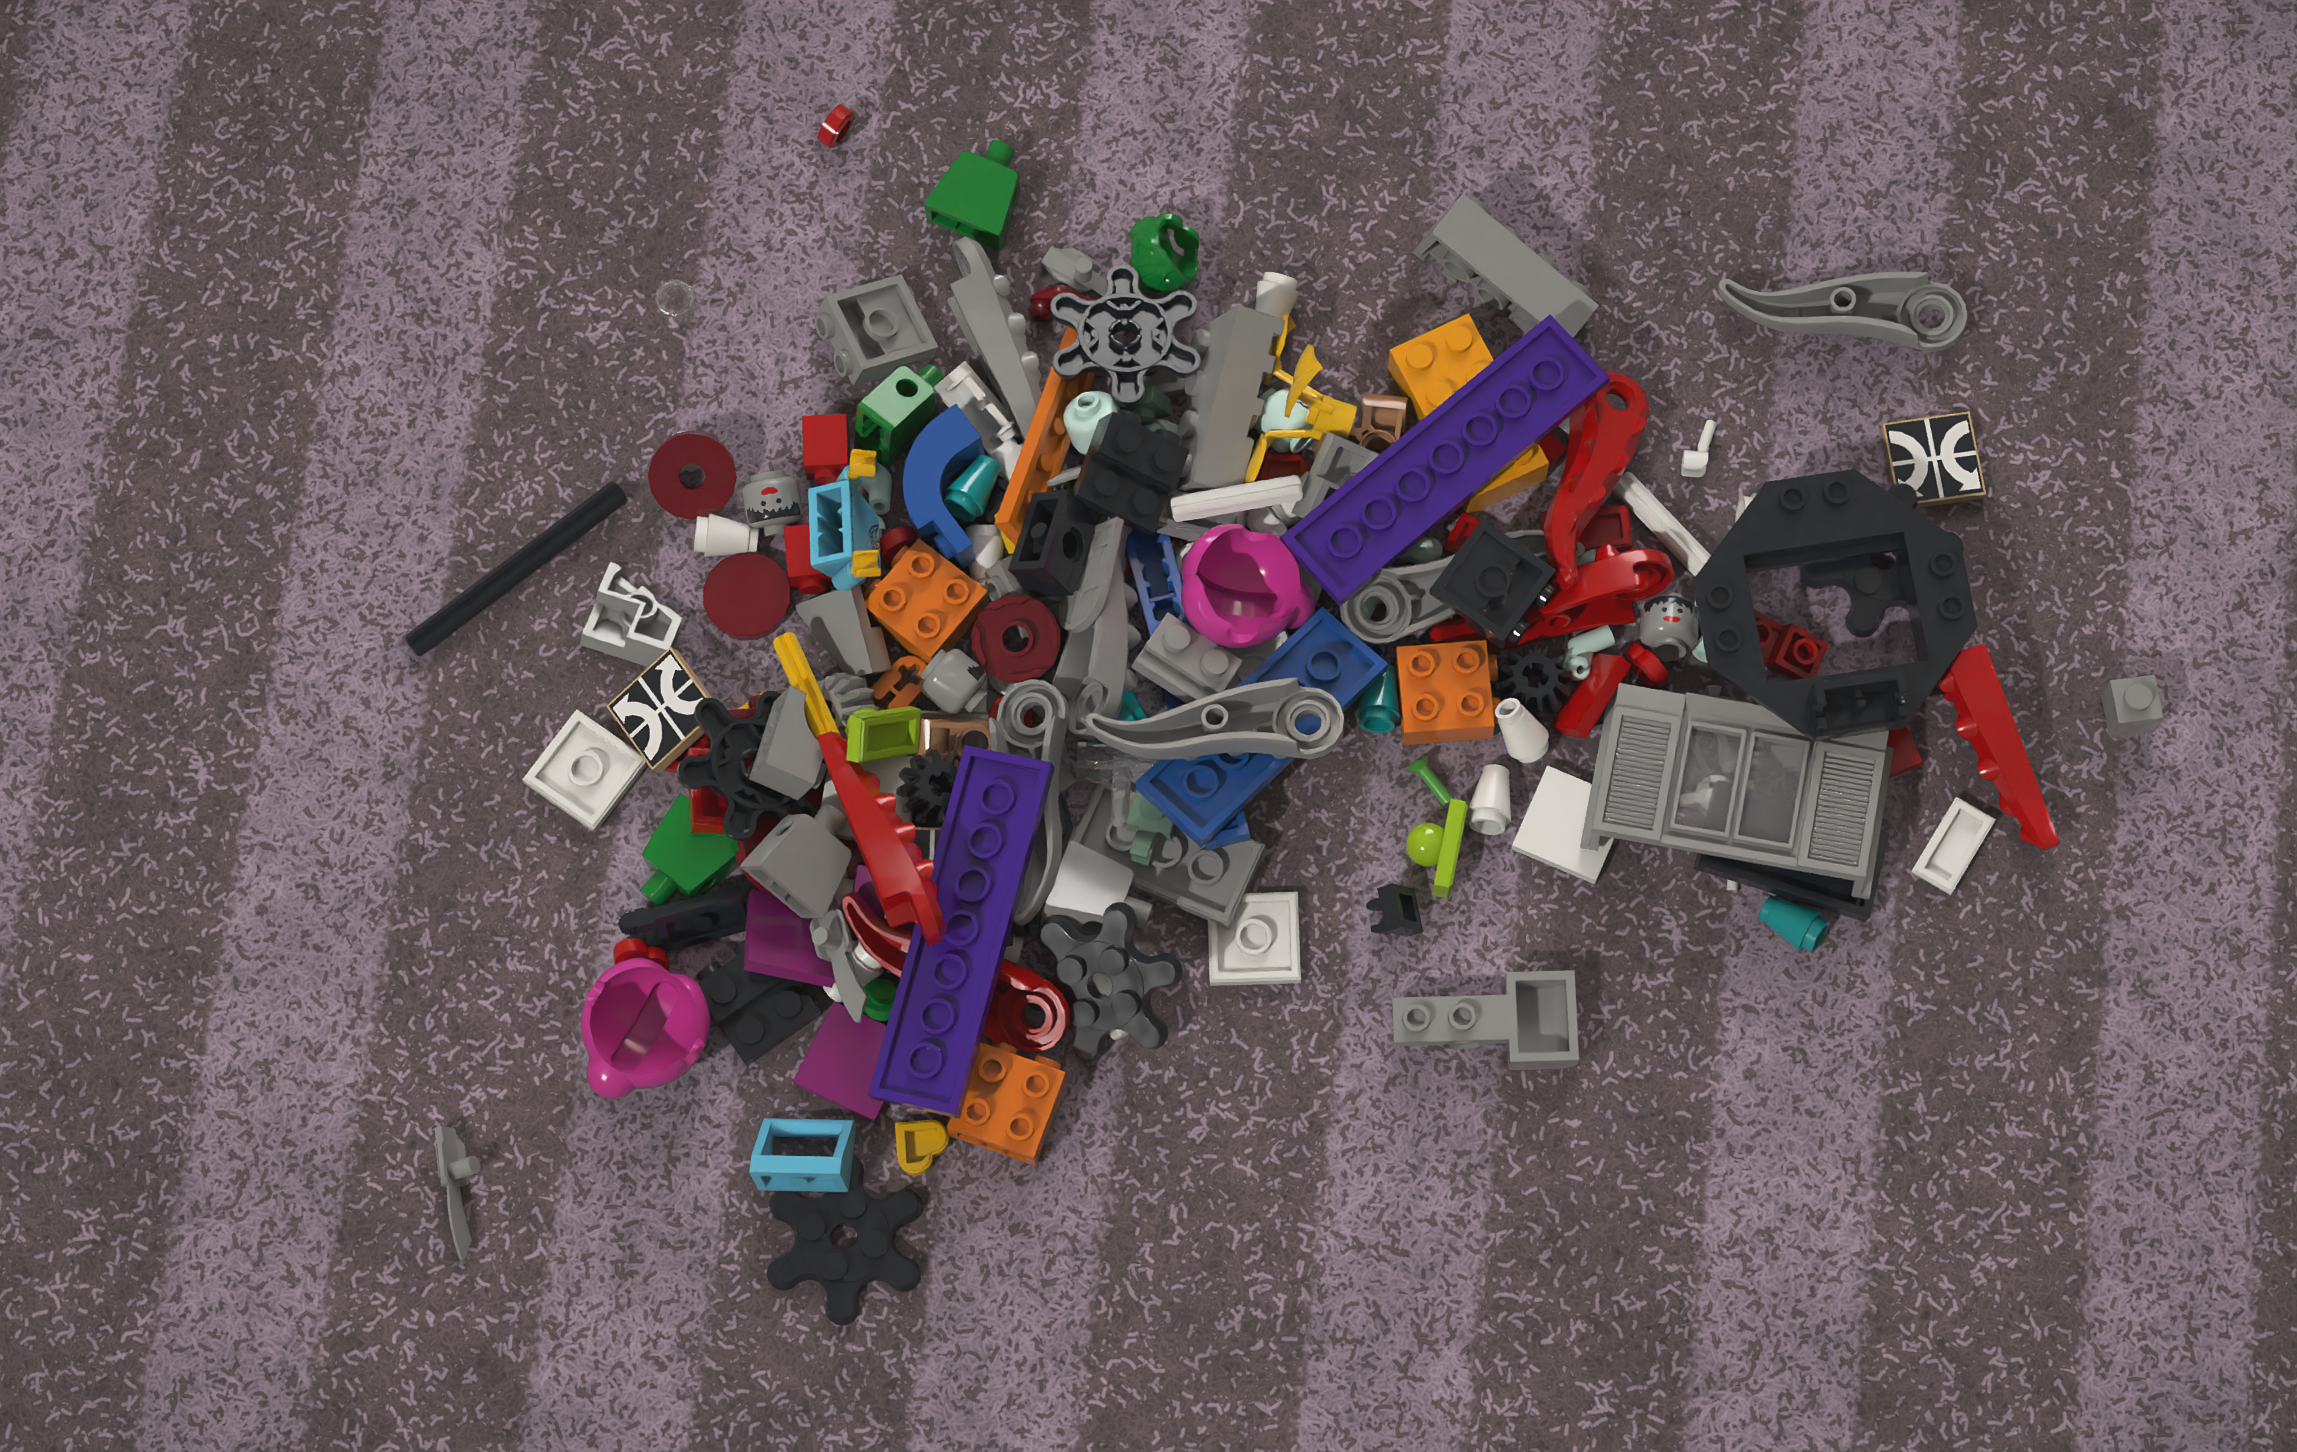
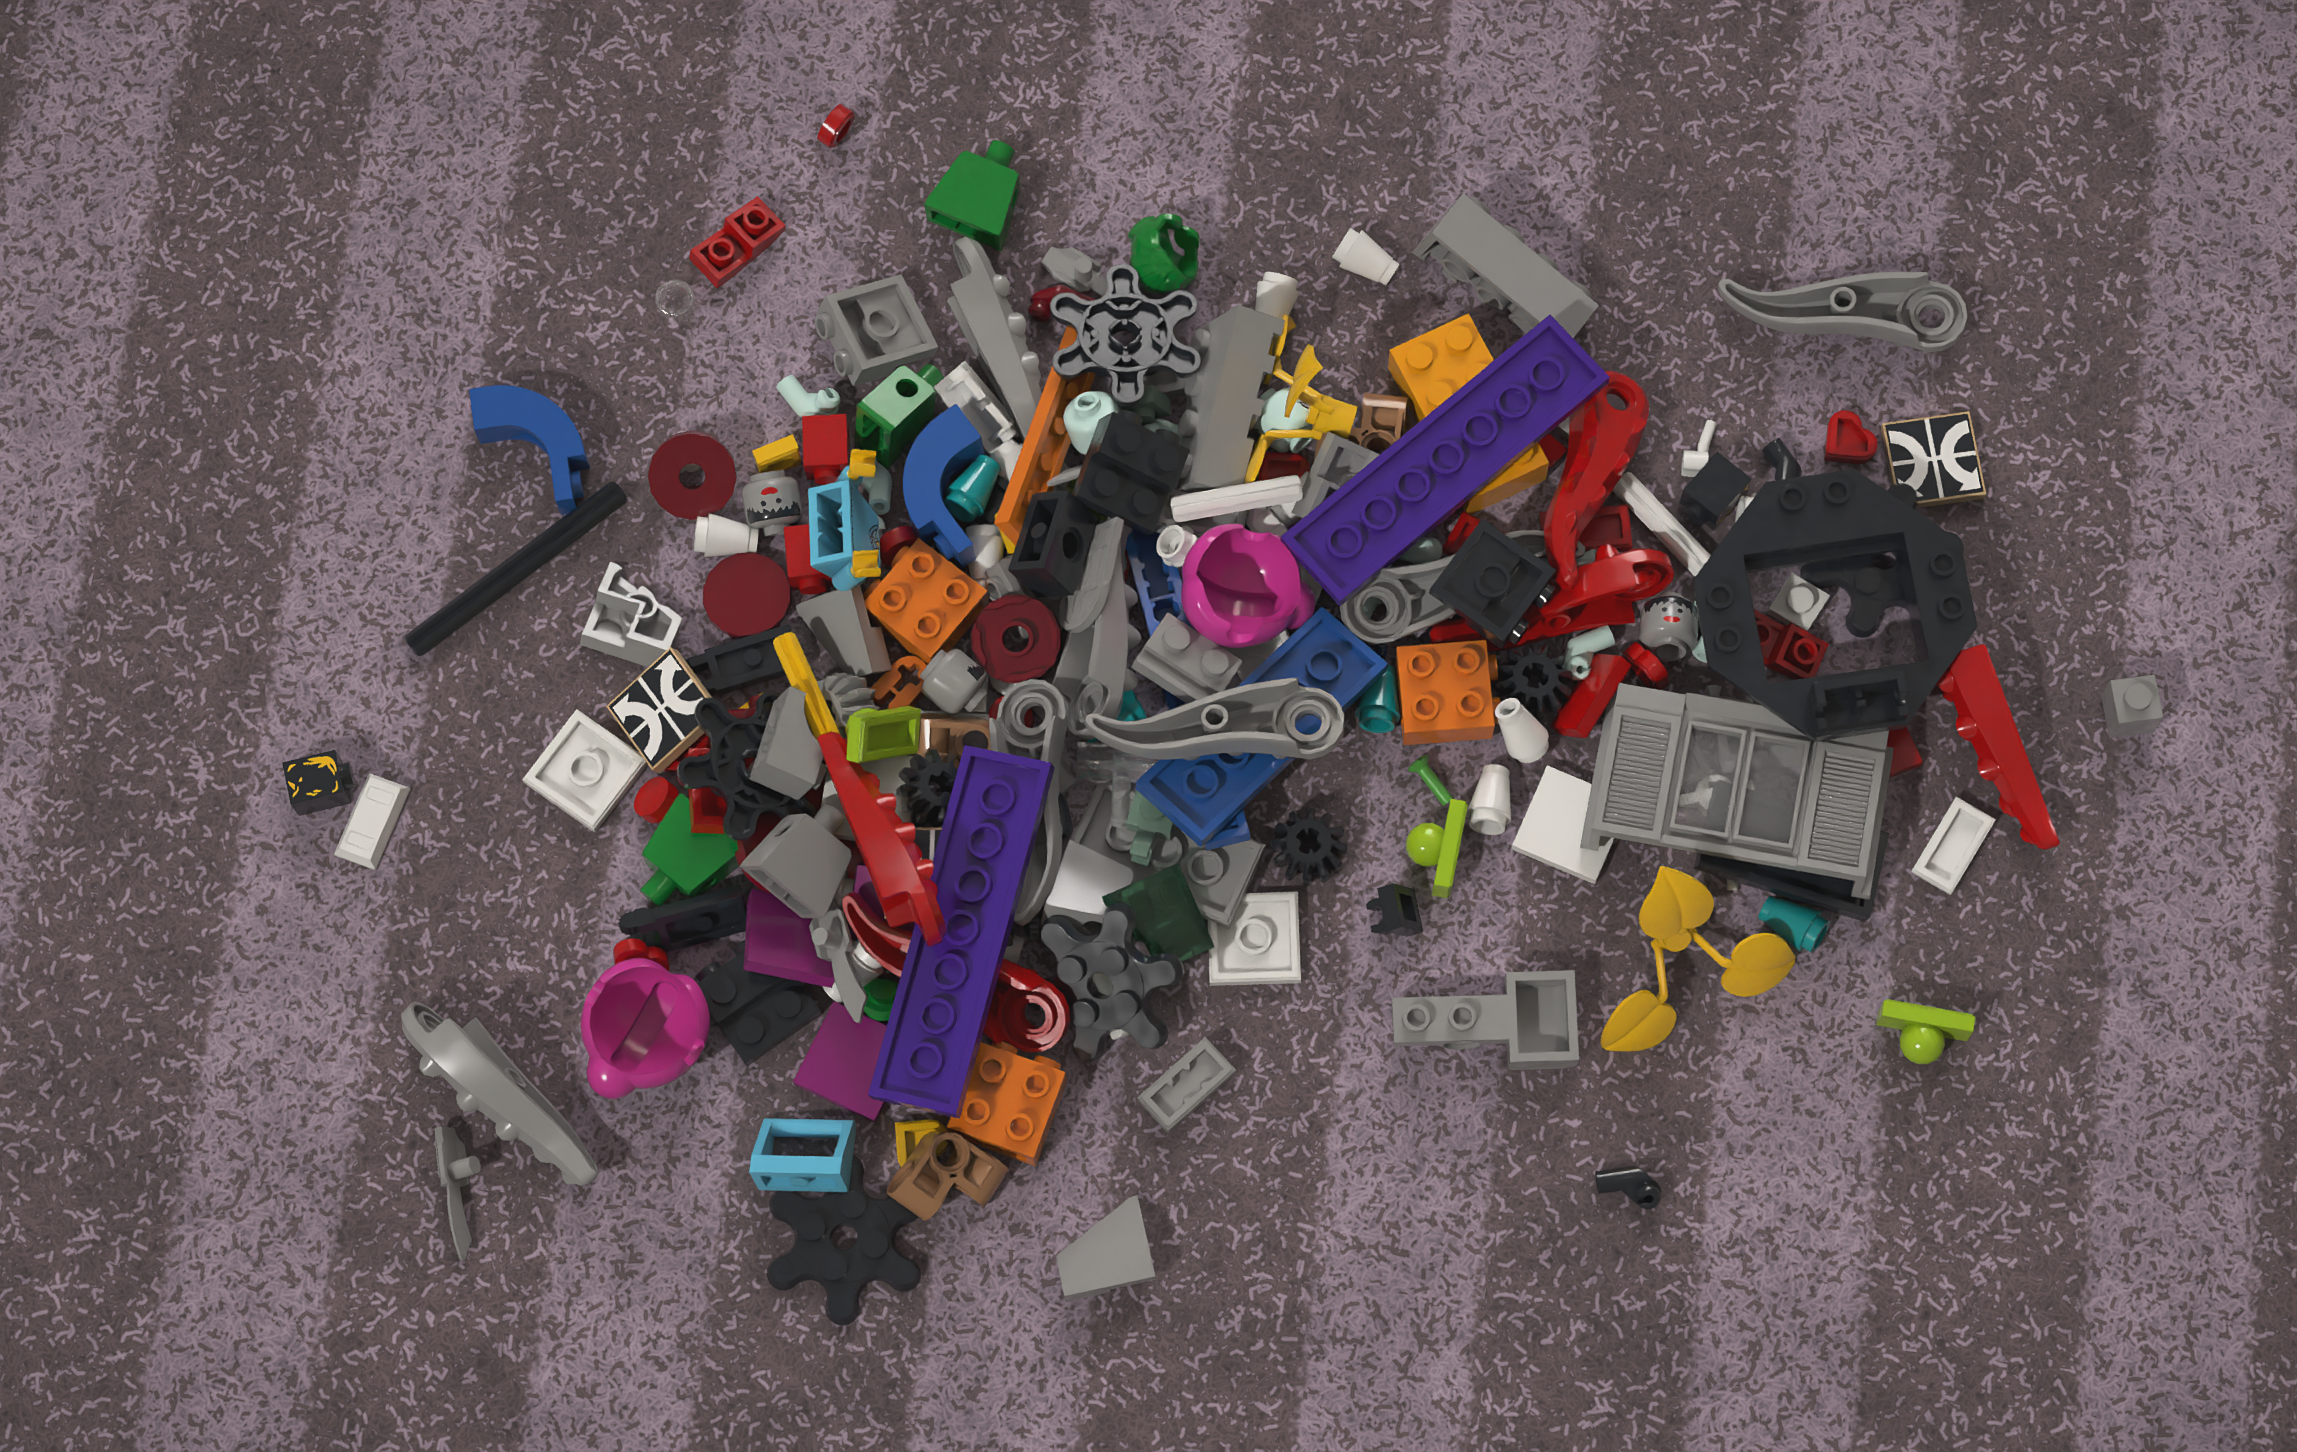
(318, 782): none -> black brick
(372, 821): none -> white tile
(497, 1088): none -> light grey animal
(525, 415): none -> blue arch
(655, 799): none -> red tile
(738, 243): none -> red slope
(740, 662): none -> black hinge
(778, 455): none -> yellow tile
(806, 403): none -> light aqua arm
(924, 1182): none -> medium nougat piece
(1107, 1255): none -> light grey slope
(1165, 914): none -> clear green slope
(1174, 544): none -> white plate
(1186, 1085): none -> light grey plate
(1327, 846): none -> black gear
(1365, 257): none -> white cone
(1632, 1182): none -> black arm
(1670, 916): none -> yellow plant
(1714, 492): none -> black brick
(1782, 460): none -> black arm
(1798, 603): none -> white plate
(1848, 440): none -> red tile
(1924, 1028): none -> lime tile

